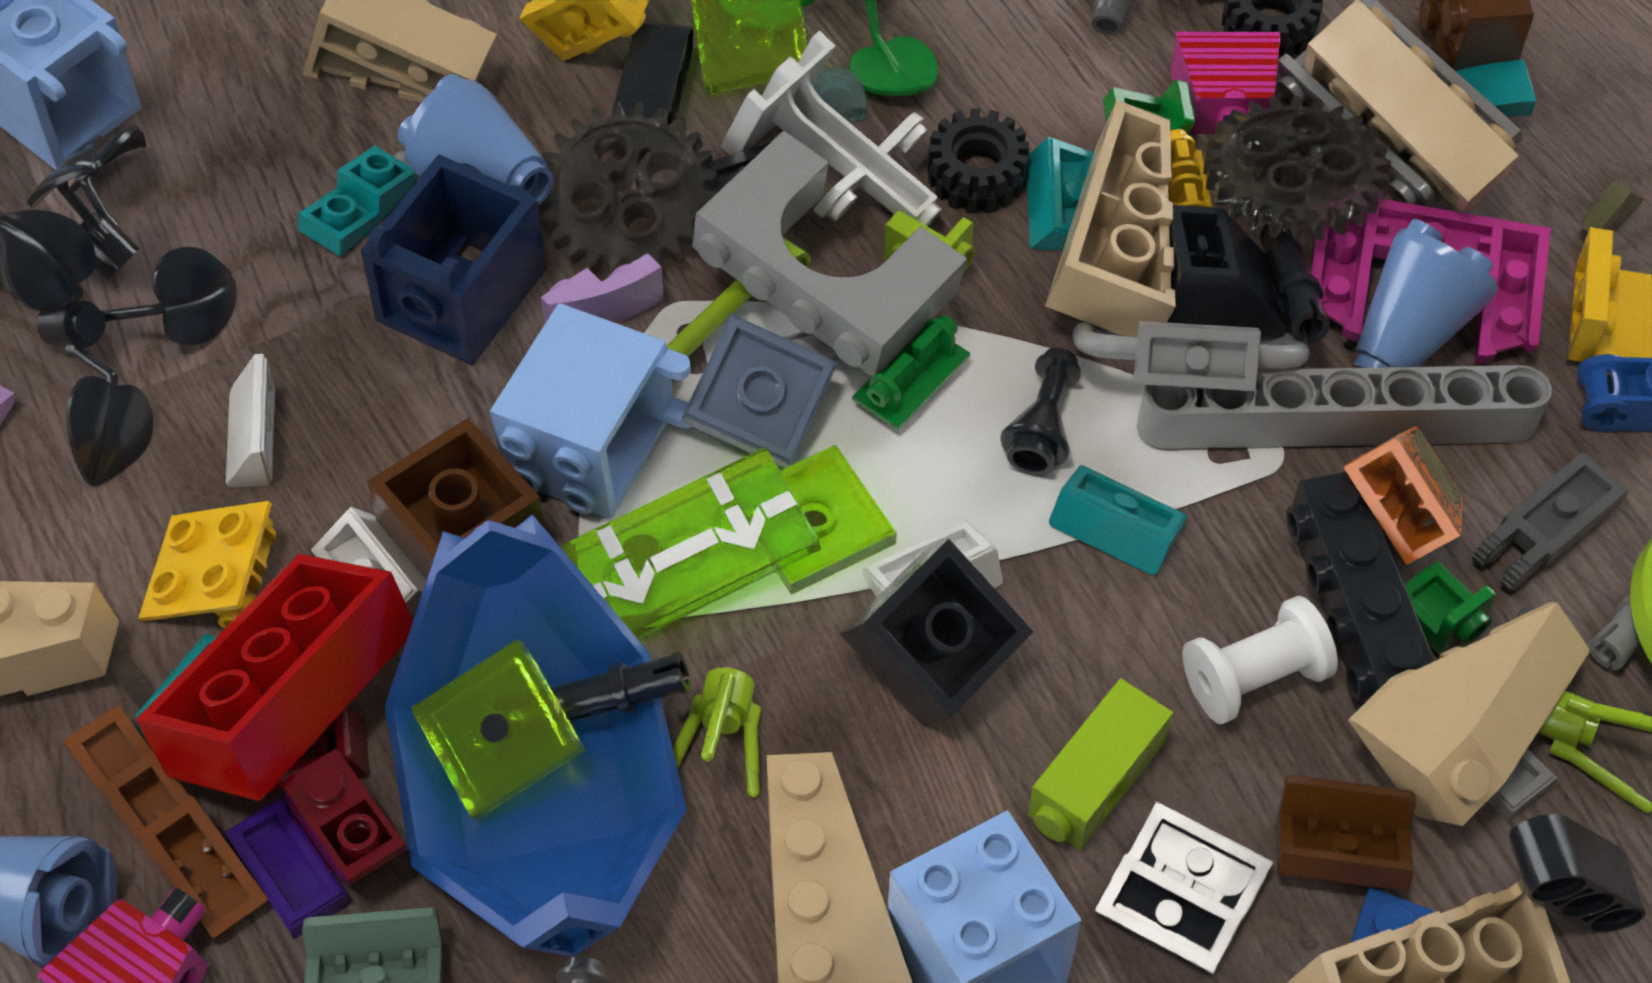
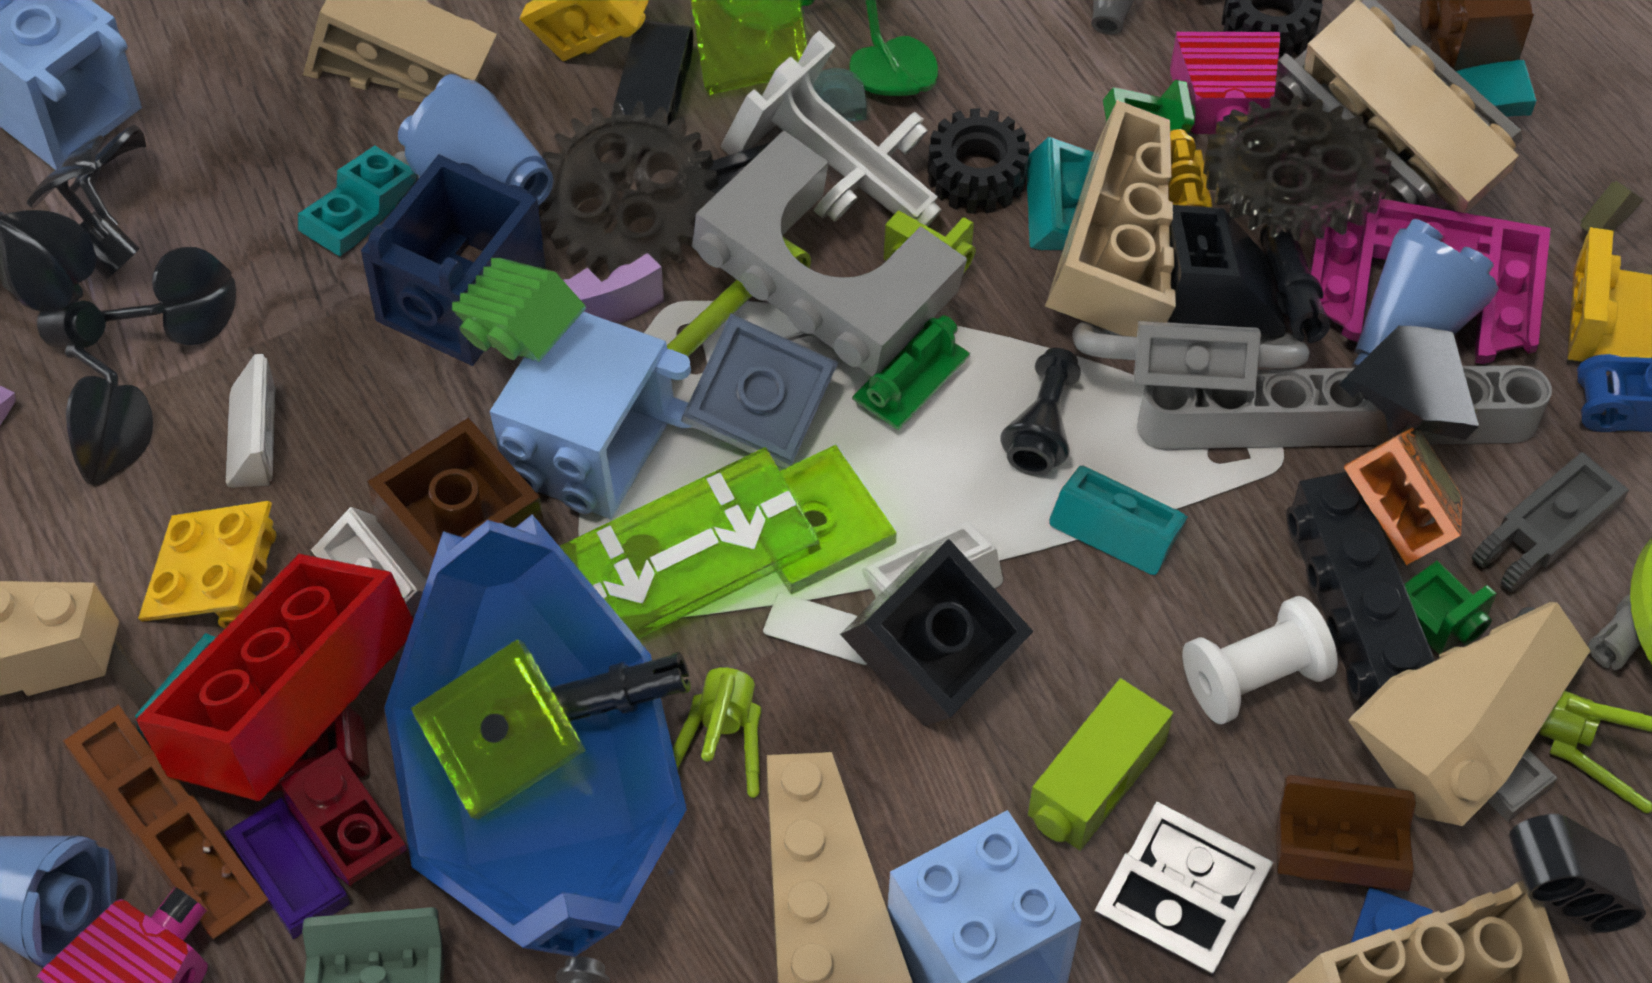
(517, 309): none -> bright green brick
(811, 626): none -> white sticker
(1417, 382): none -> black slope

